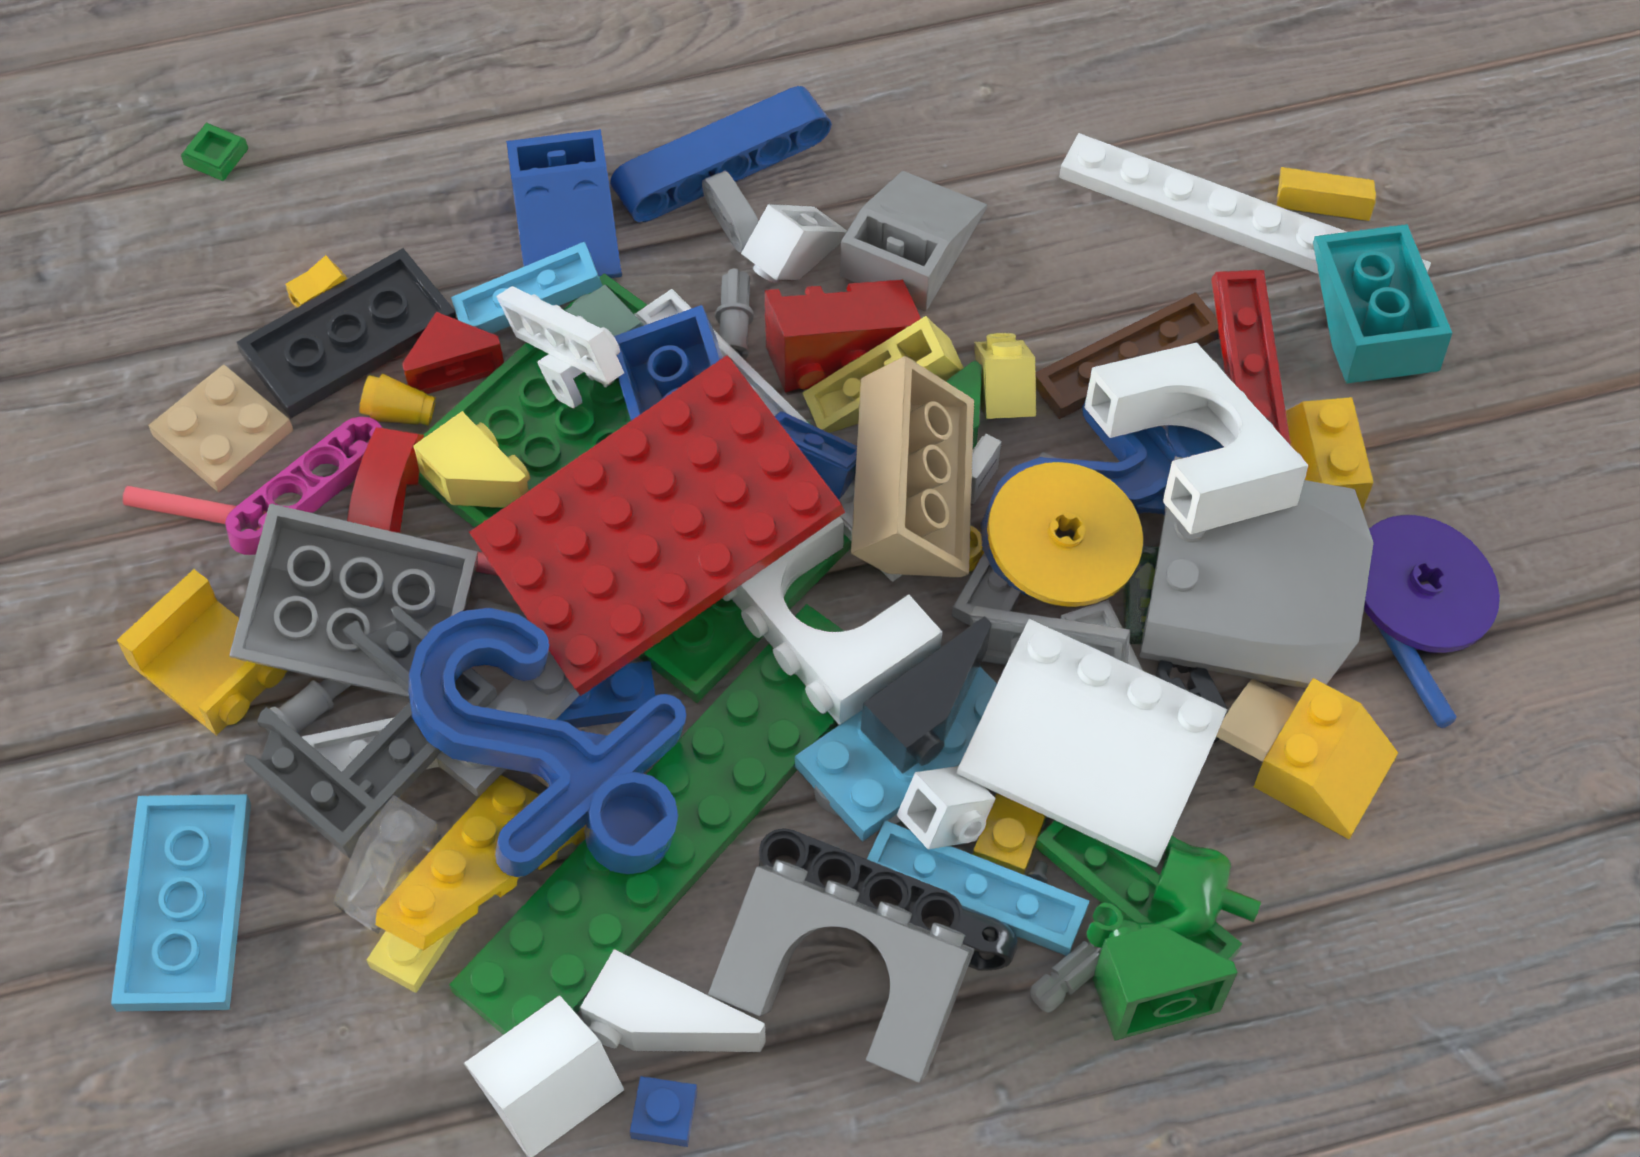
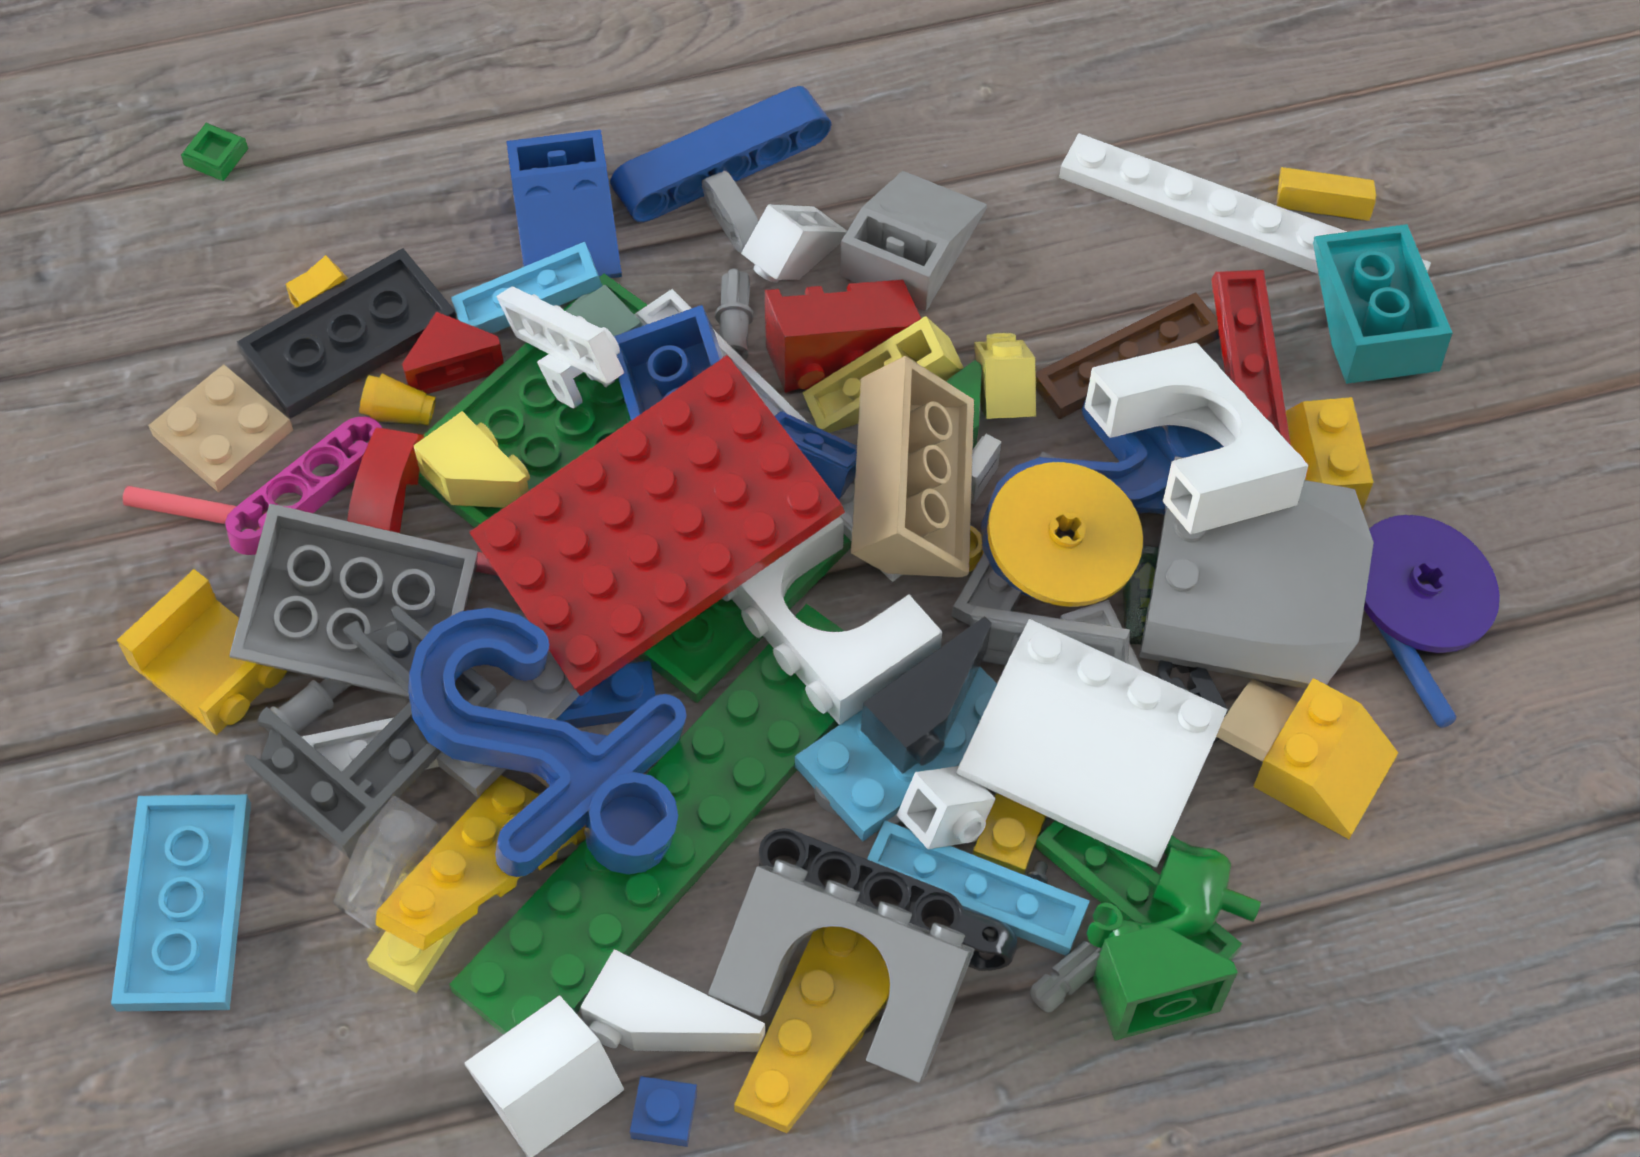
(820, 1019): none -> yellow wing

